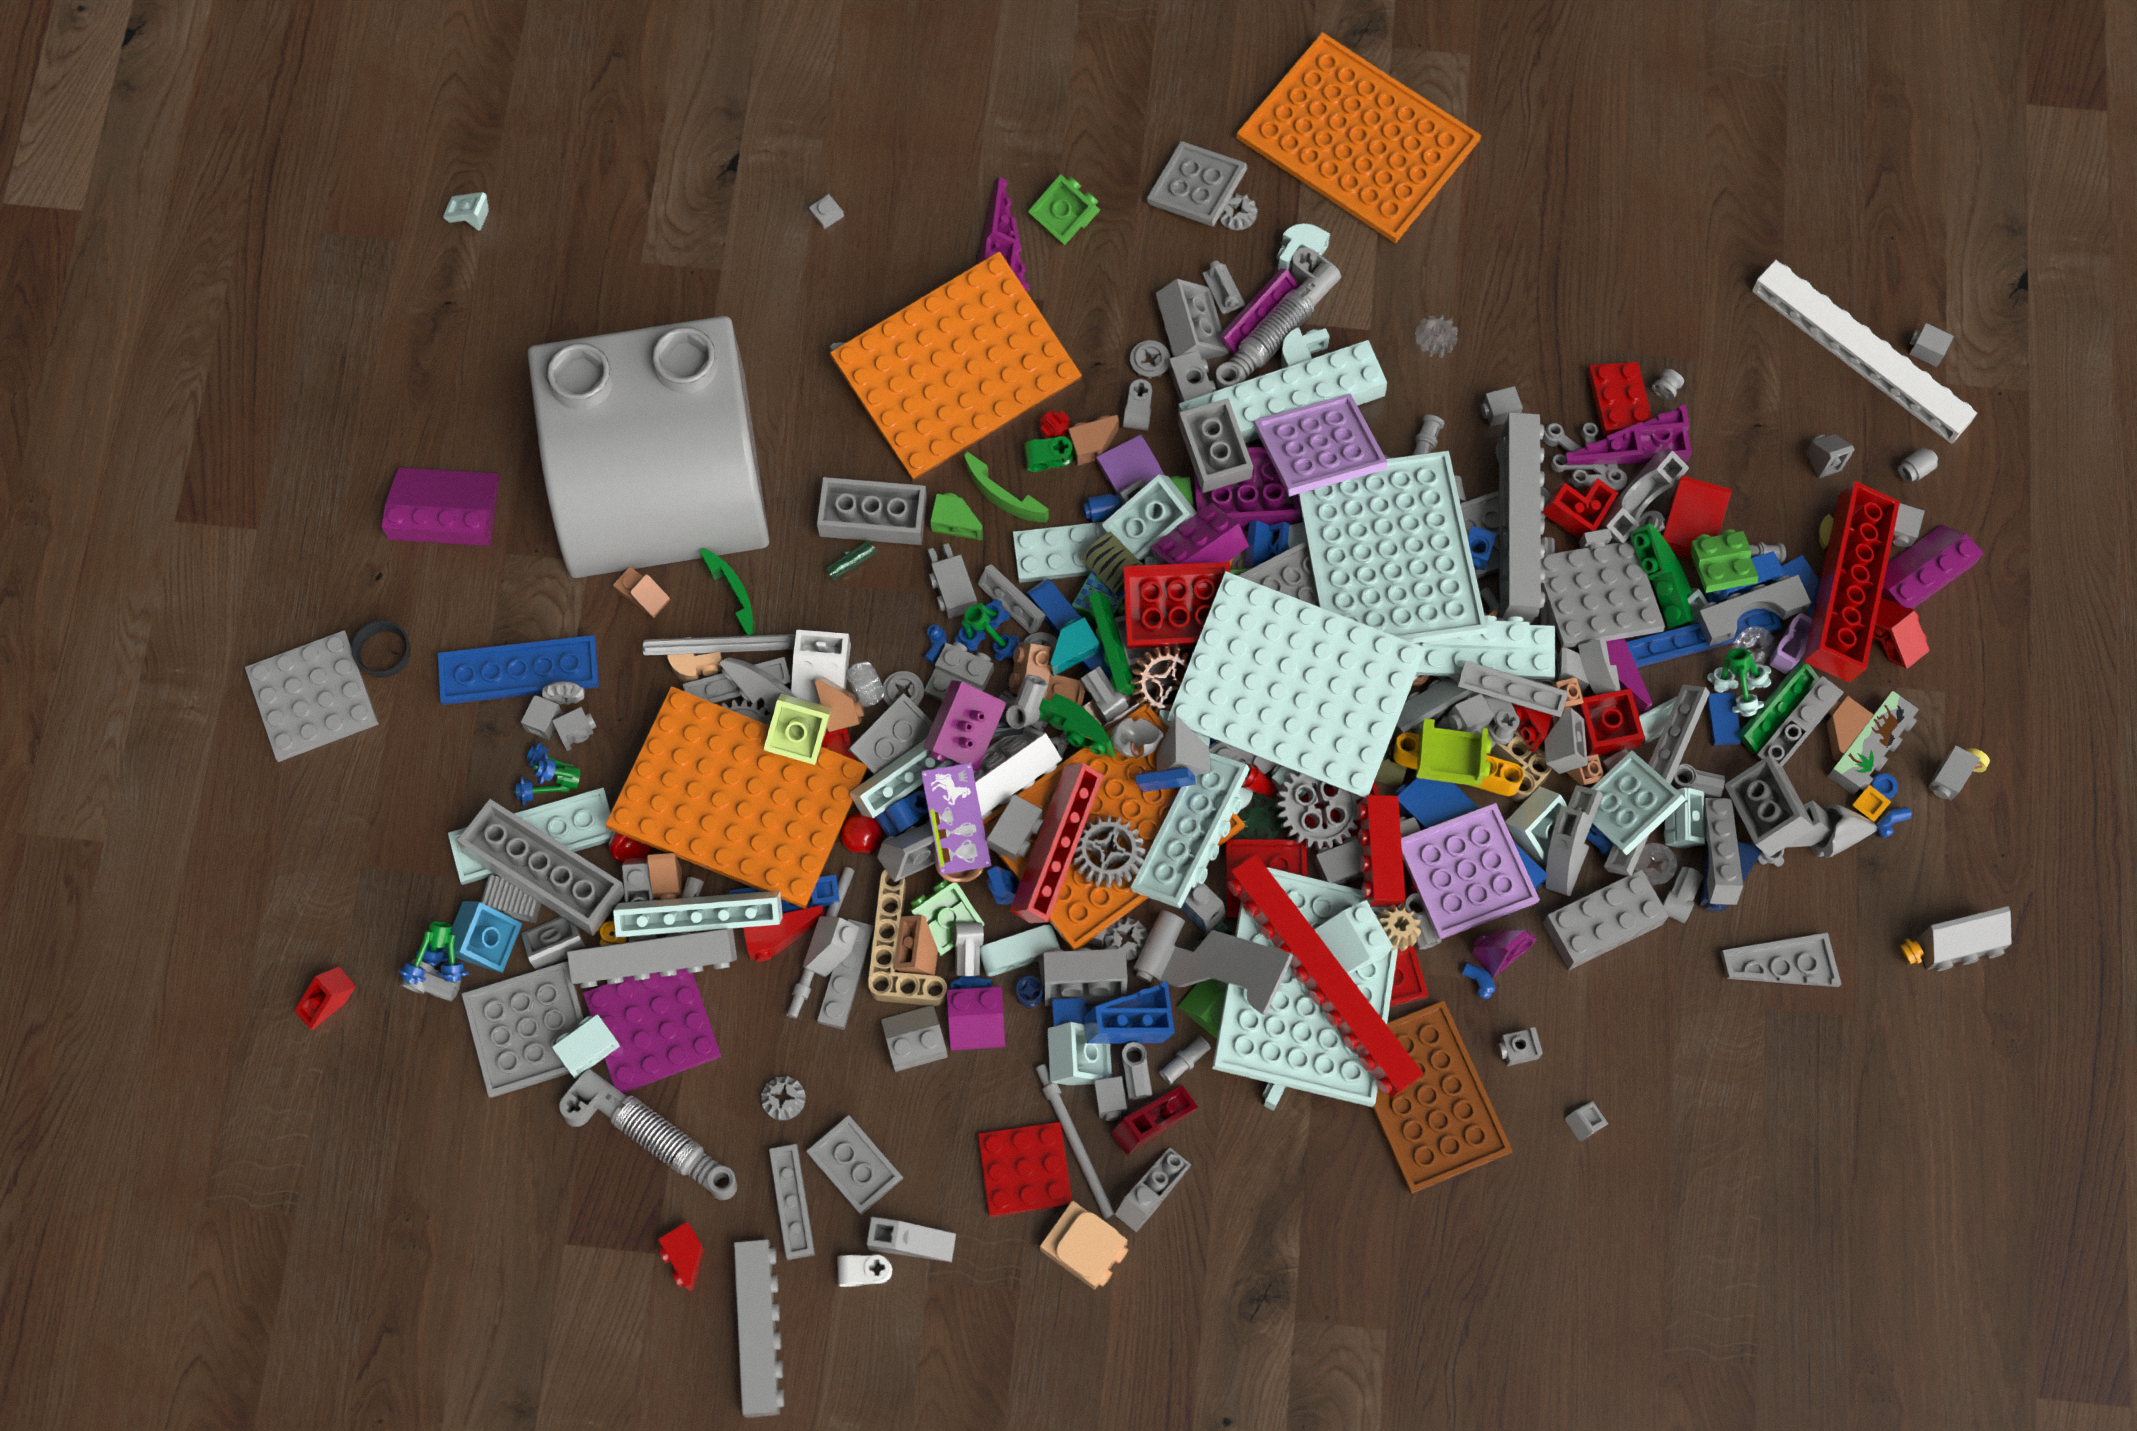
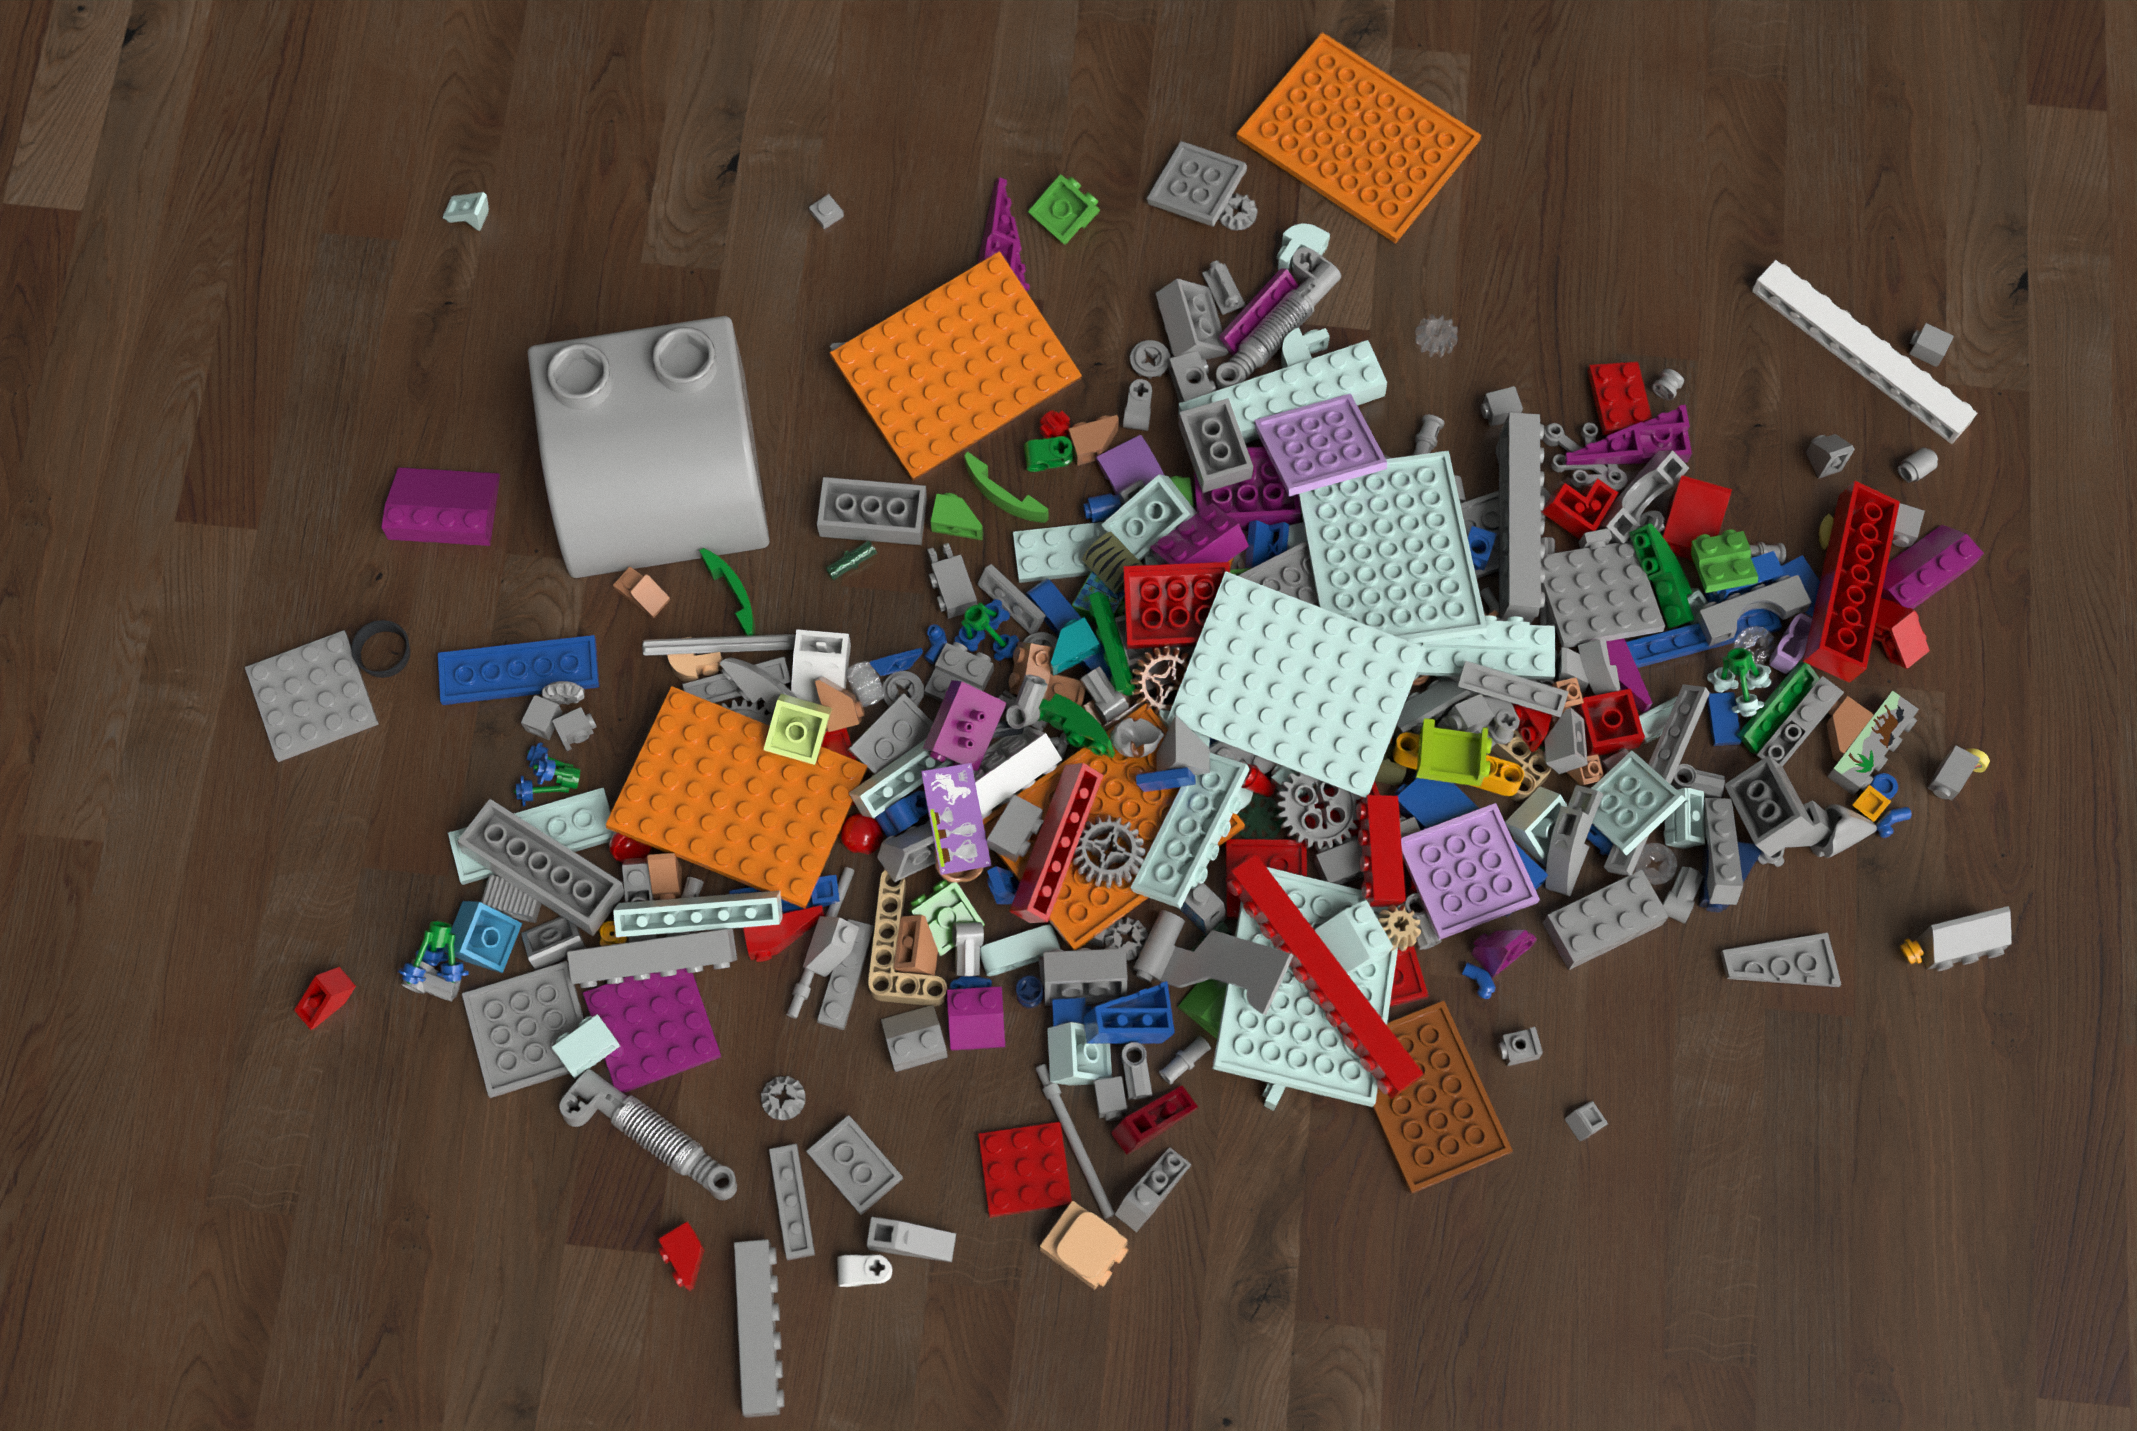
(896, 662): none -> blue slope

